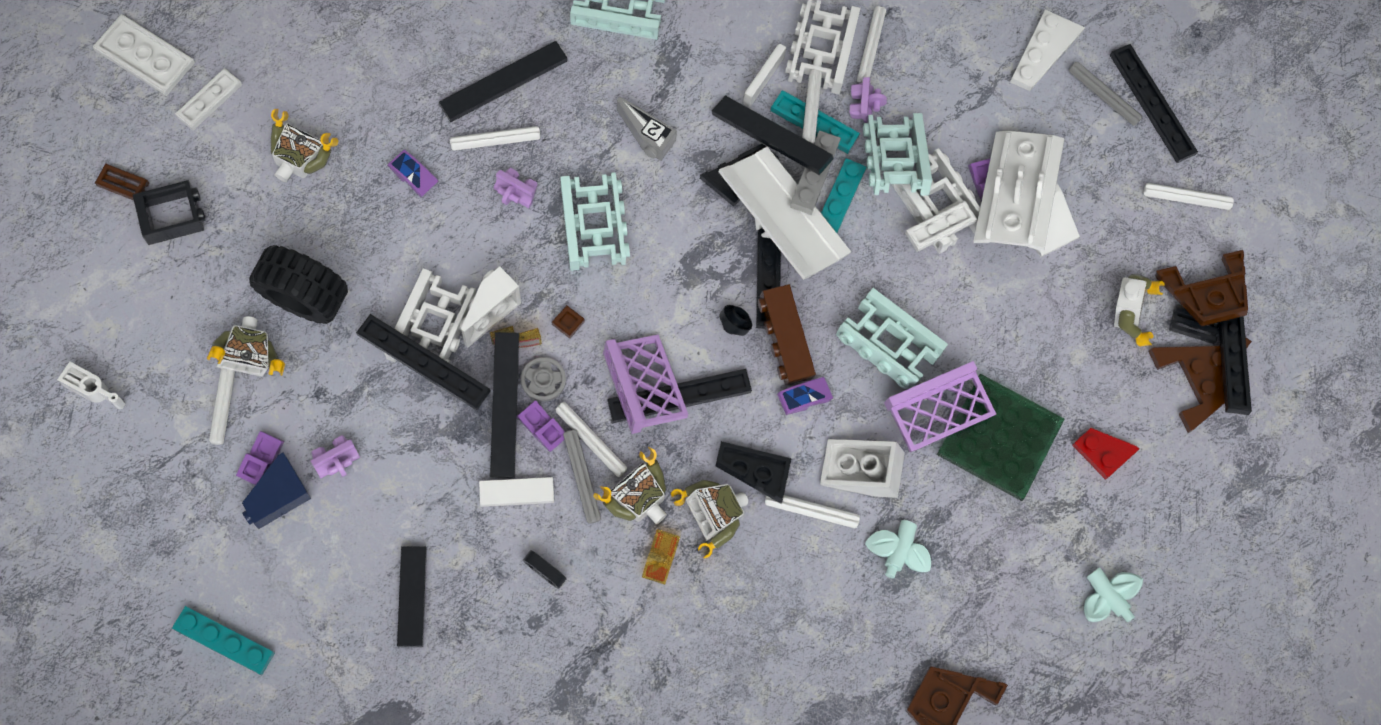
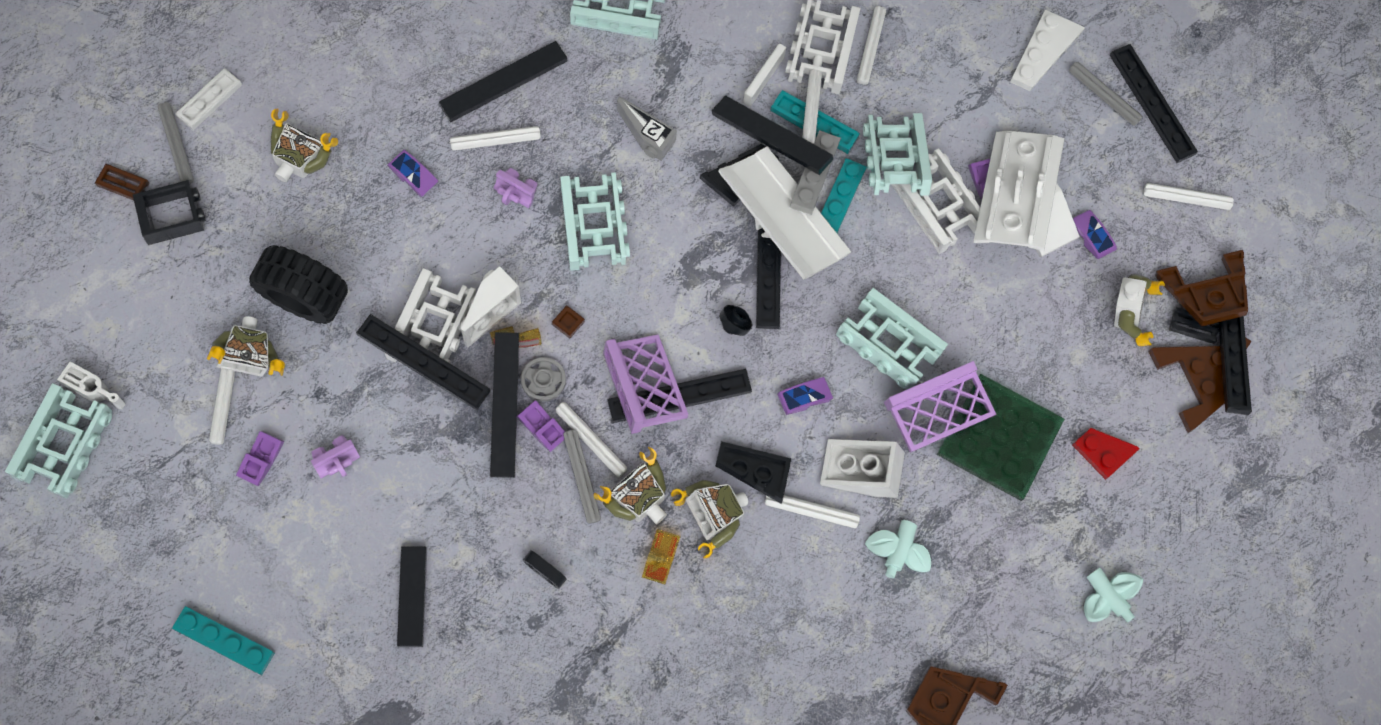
(43, 430): none -> light aqua fence
(144, 54): white tile -> none
(175, 142): none -> light grey axle
(274, 494): dark blue slope -> none
(516, 492): white tile -> none
(787, 335): reddish brown brick -> none
(869, 98): lavender hips -> none
(940, 226): white tile -> none
(1095, 235): none -> slope

